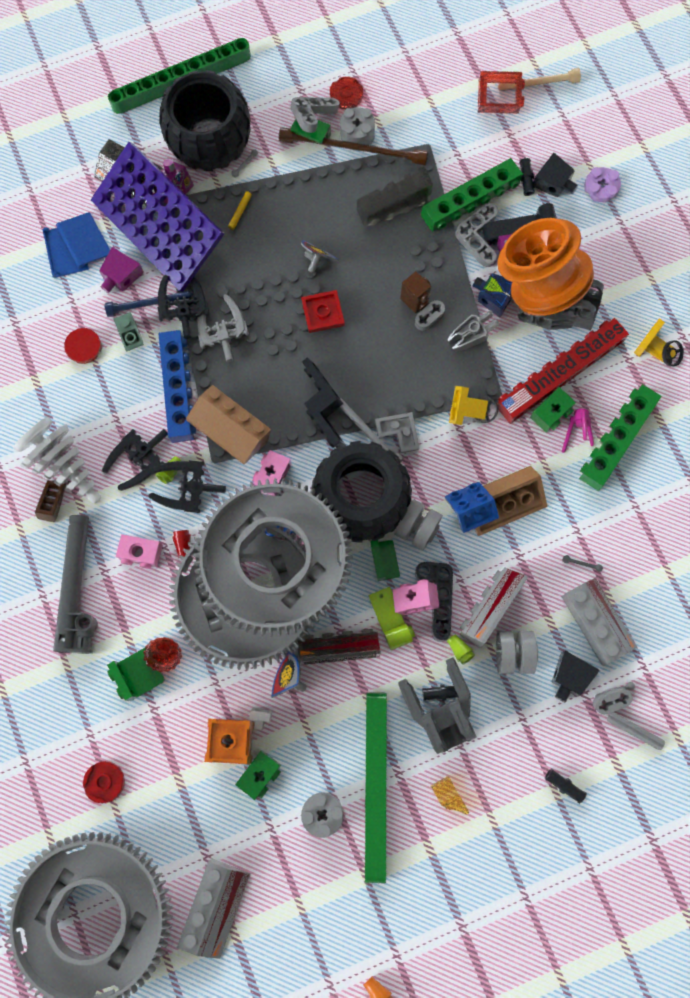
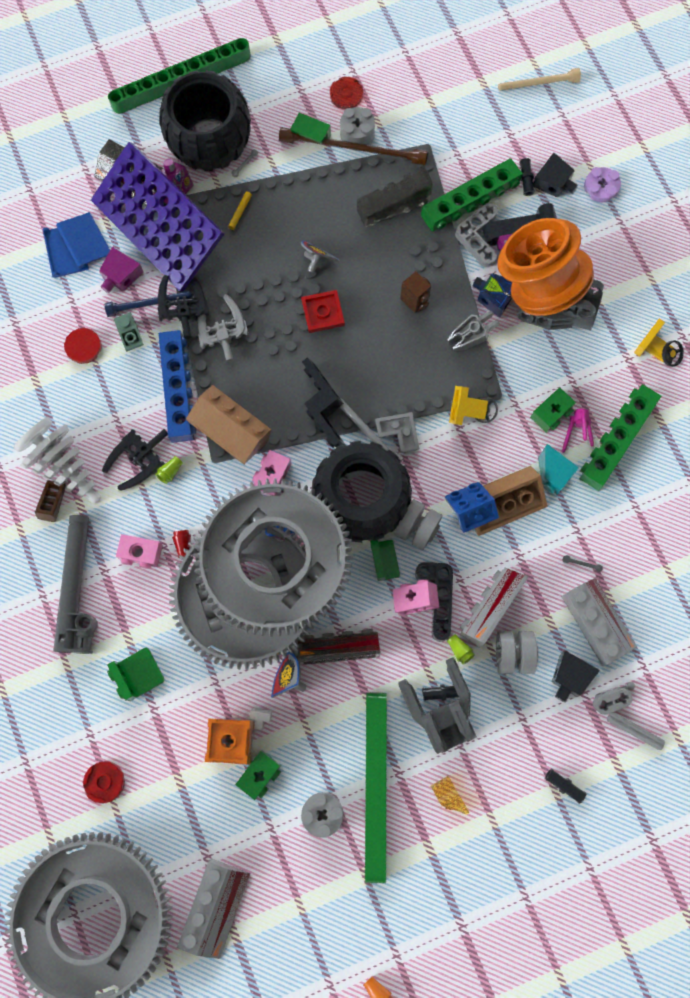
(162, 654): clear red piece -> none
(194, 486): black bar -> none
(306, 107): light grey beam -> none
(391, 623): lime door -> none
(432, 318): light grey beam -> none
(500, 77): clear red window -> none
(555, 469): none -> teal slope
(562, 370): red brick -> none

